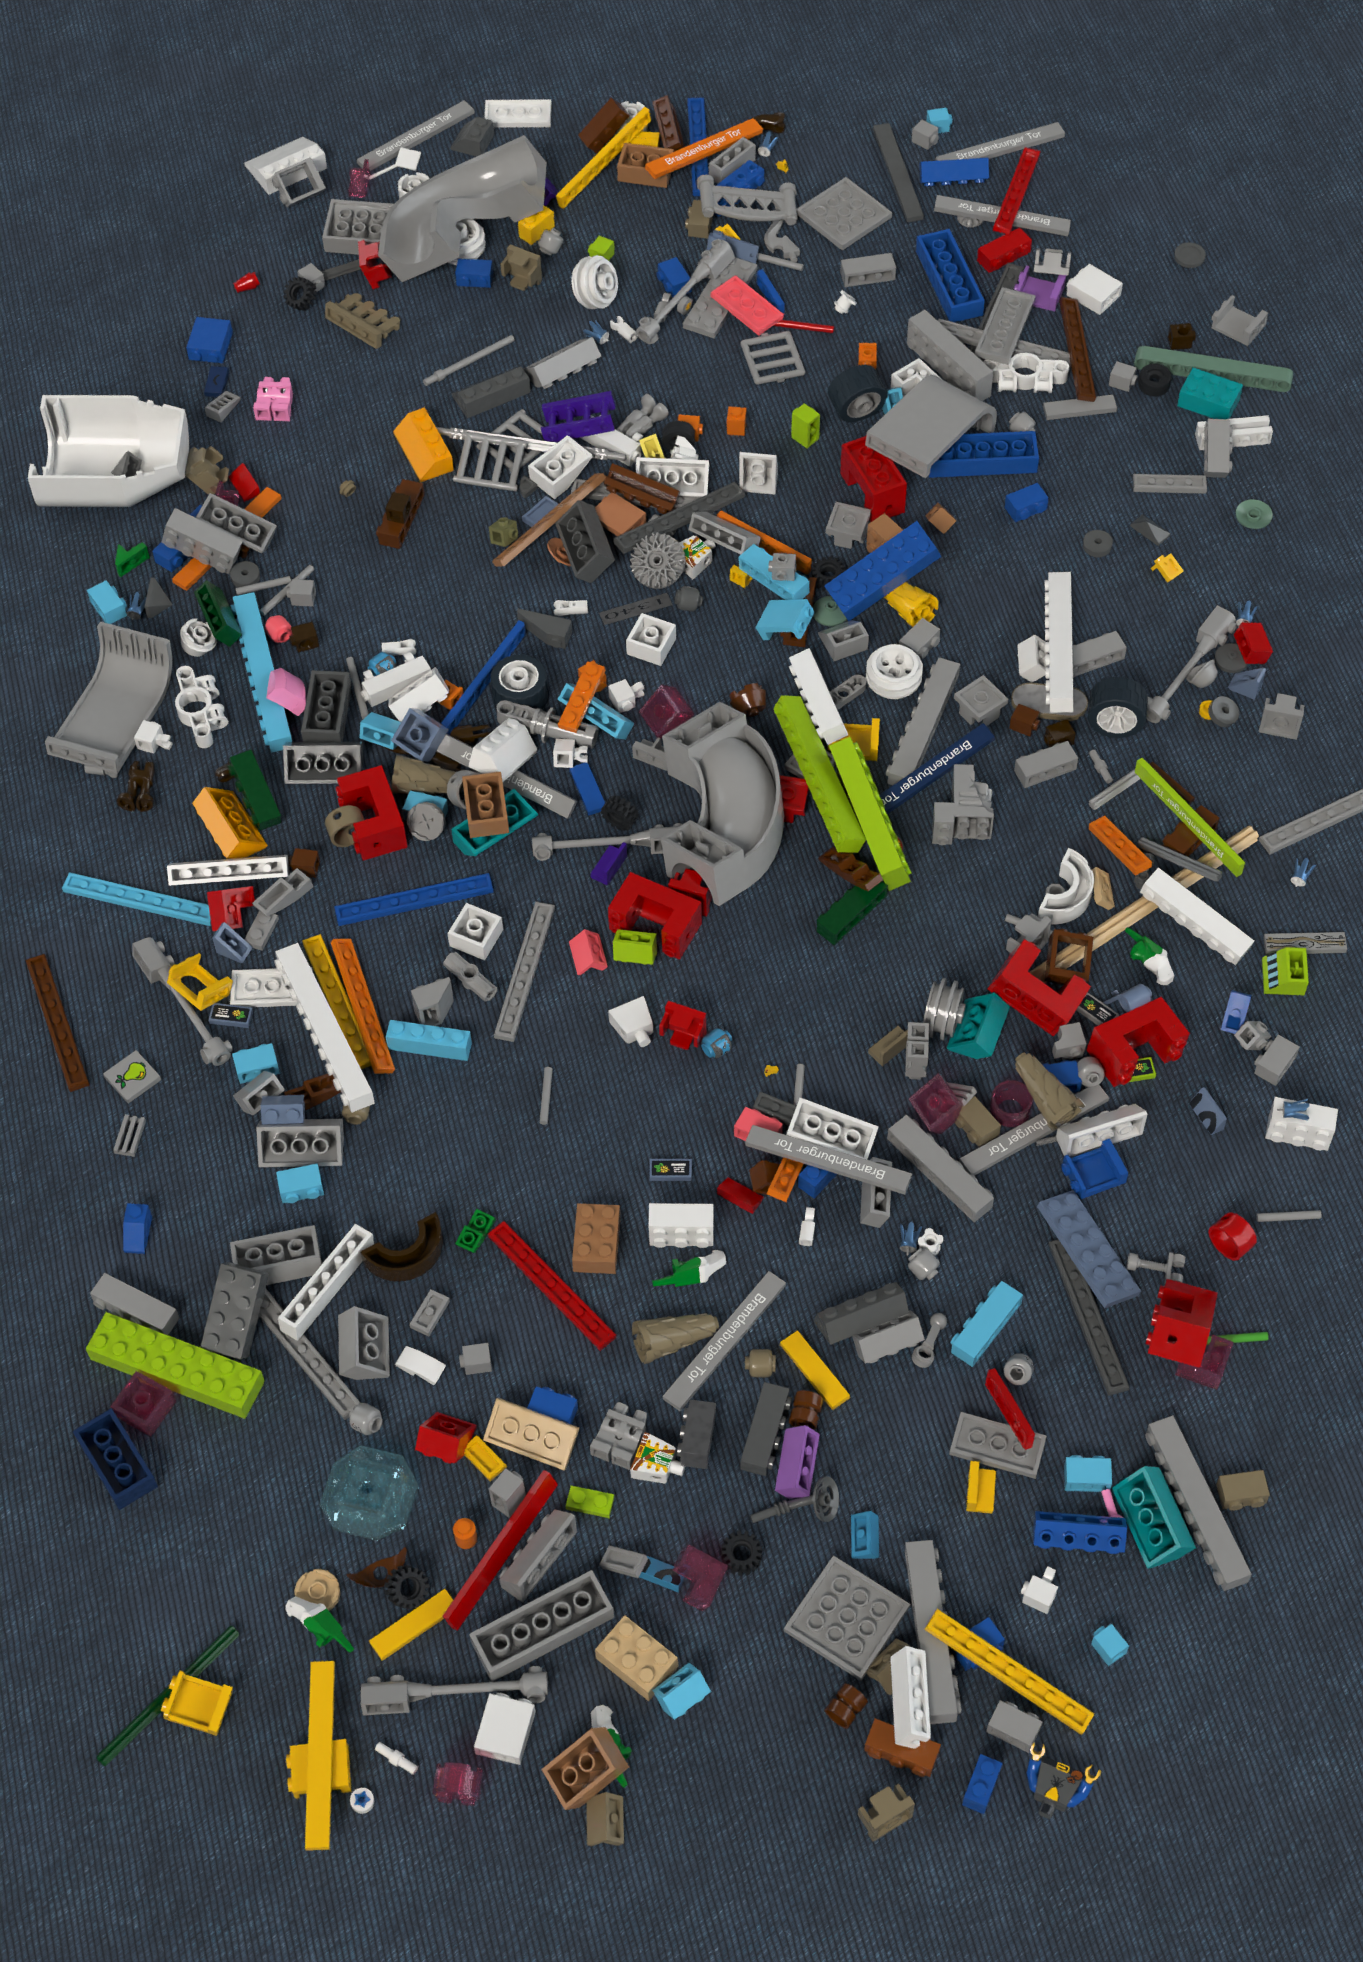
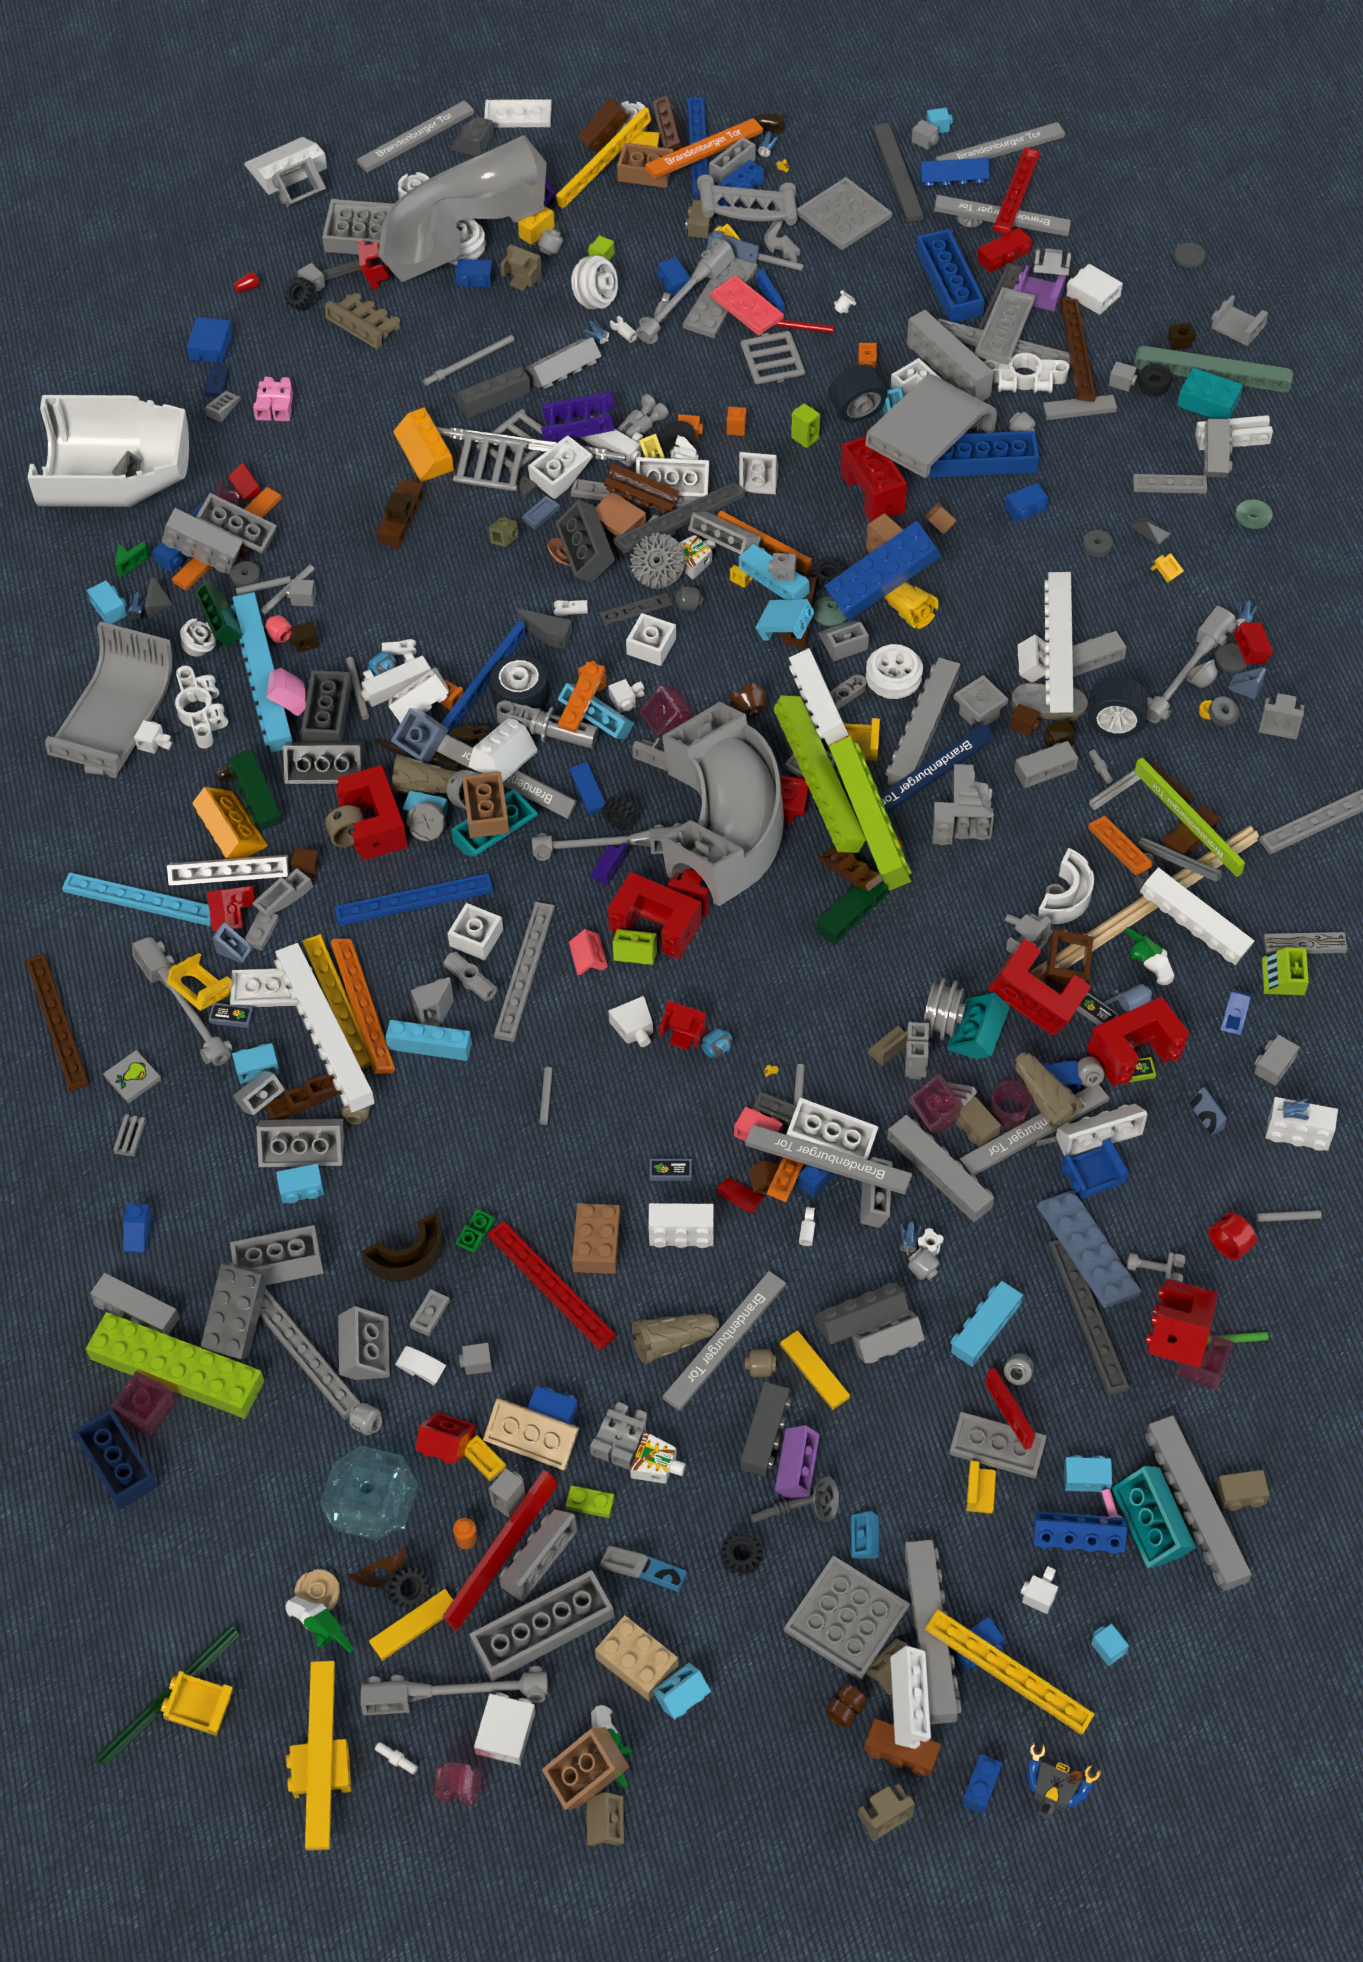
(137, 779): dark brown piece -> none
(202, 468): dark tan panel -> none
(282, 1109): sand blue brick -> none
(325, 1283): white brick -> none
(347, 488): dark tan plate -> none
(359, 180): clear pink panel -> none
(362, 1800): white tile -> none
(379, 730): medium azure brick -> none
(406, 159): white piece -> none
(548, 520): medium nougat tile -> none
(566, 753): white brick -> none
(684, 305): light grey tile -> none
(694, 1270): green animal -> none
(697, 1434): flat silver brick -> none
(704, 1573): clear pink brick -> none
(805, 1410): reddish brown wheel -> none
(848, 524): light grey panel -> none
(868, 270): light grey brick -> none
(921, 638): light grey brick -> none
(938, 1322): light grey piece -> none
(1014, 1725): light grey brick -> none
(1070, 1043): light grey brick -> none
(1102, 889): tan plate -> none
(1253, 1035): light grey brick -> none
(1300, 876): flat silver piece -> none

